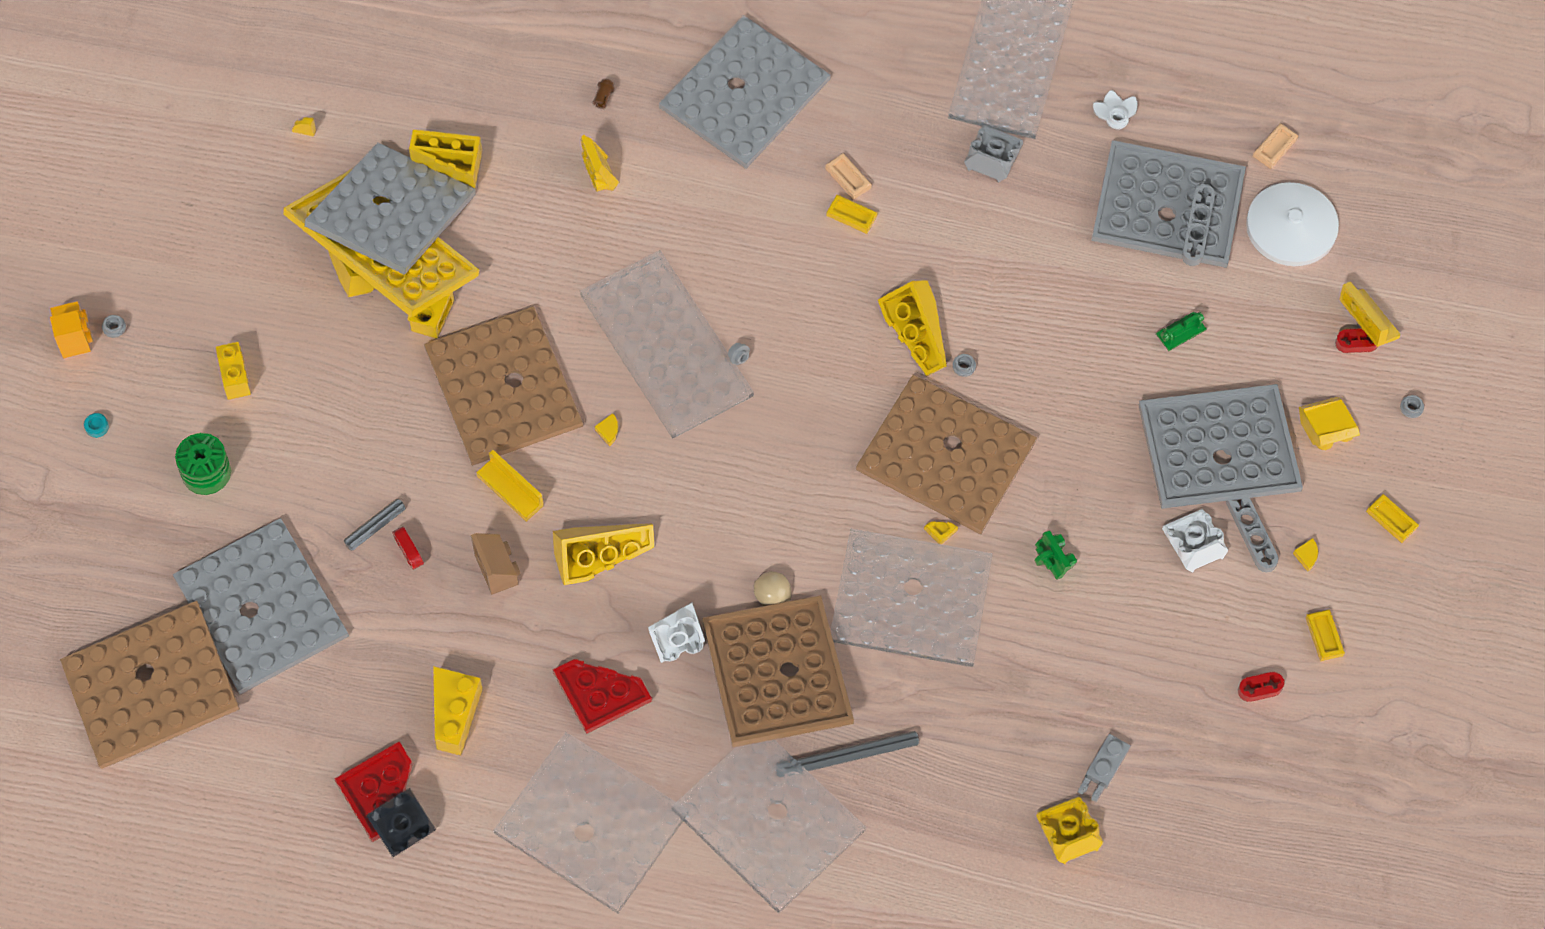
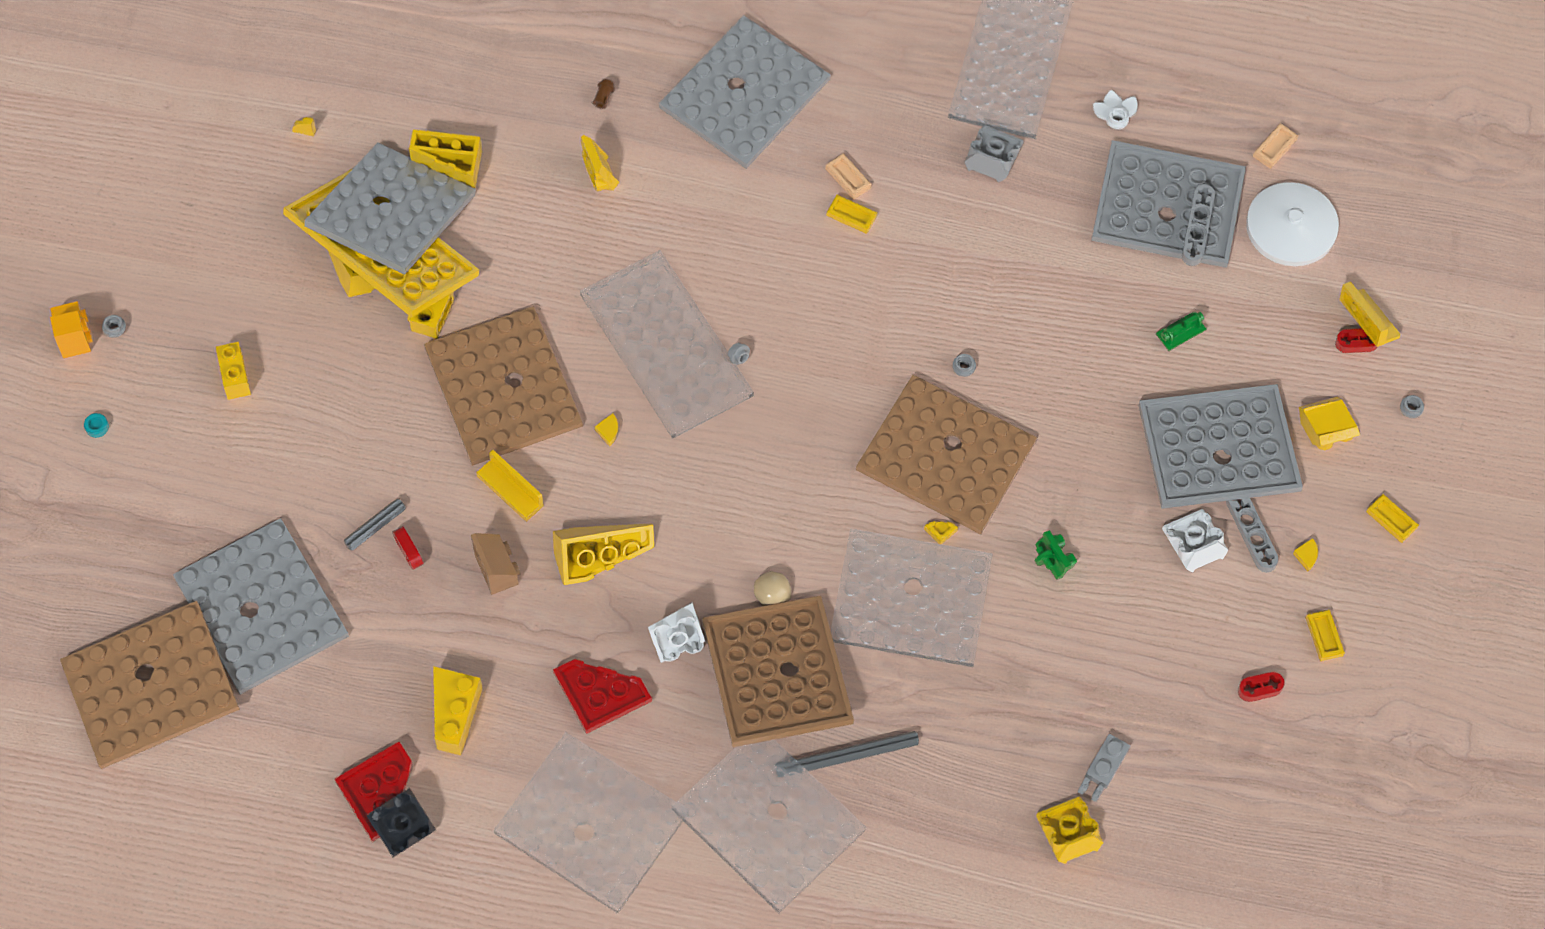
(203, 463): green wheel -> none
(916, 320): yellow wedge -> none

